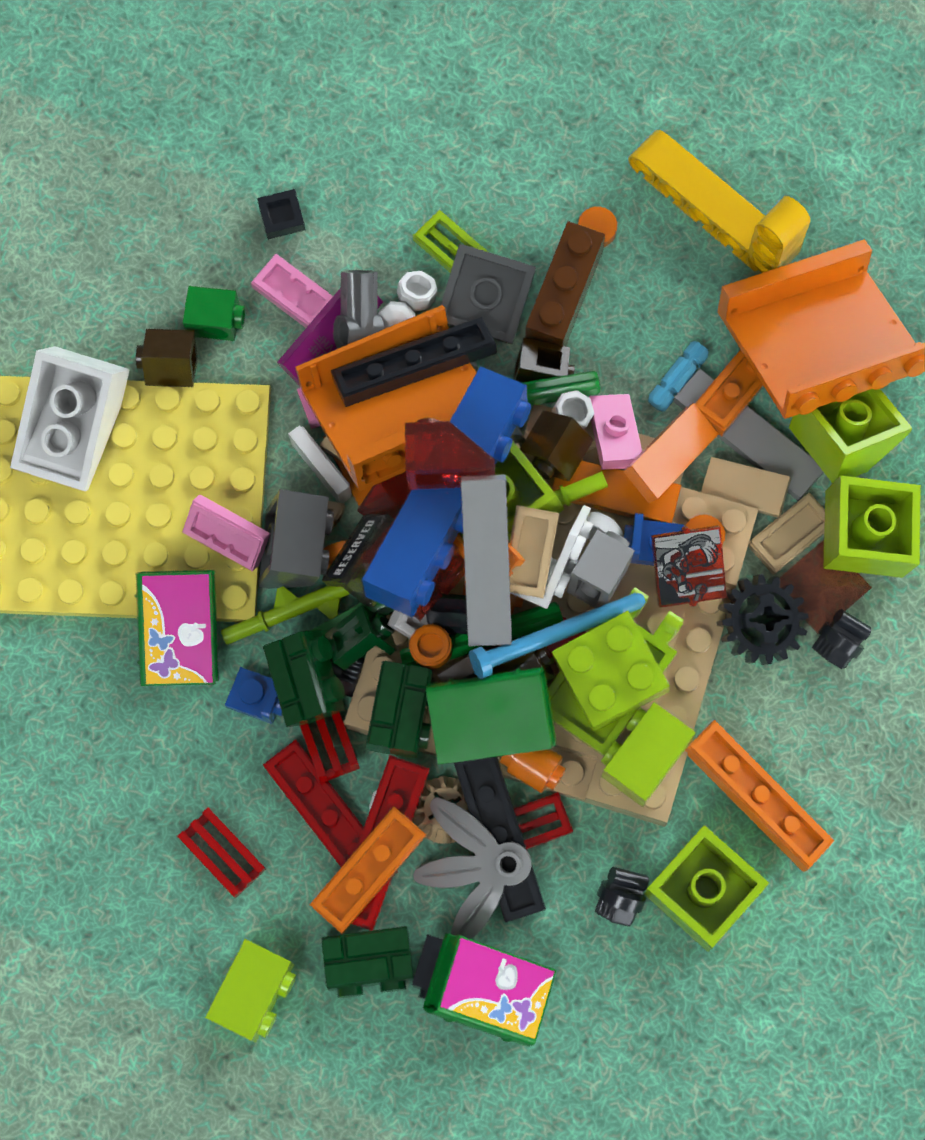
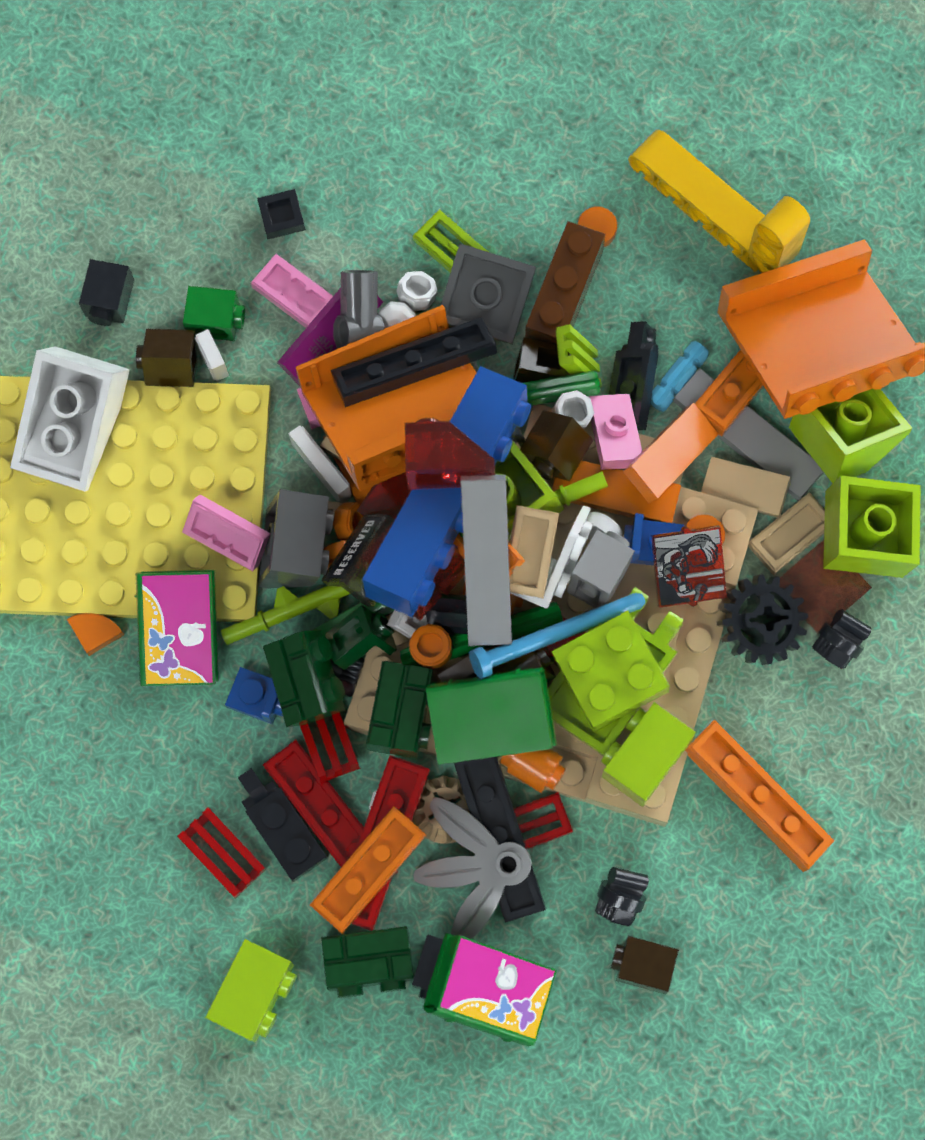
(94, 631): none -> orange tile
(106, 292): none -> black brick
(211, 355): none -> white tile
(281, 827): none -> black hinge
(346, 519): none -> orange tile
(581, 351): none -> lime tile
(636, 369): none -> black hinge
(644, 964): none -> dark brown brick
(706, 888): lime brick -> none

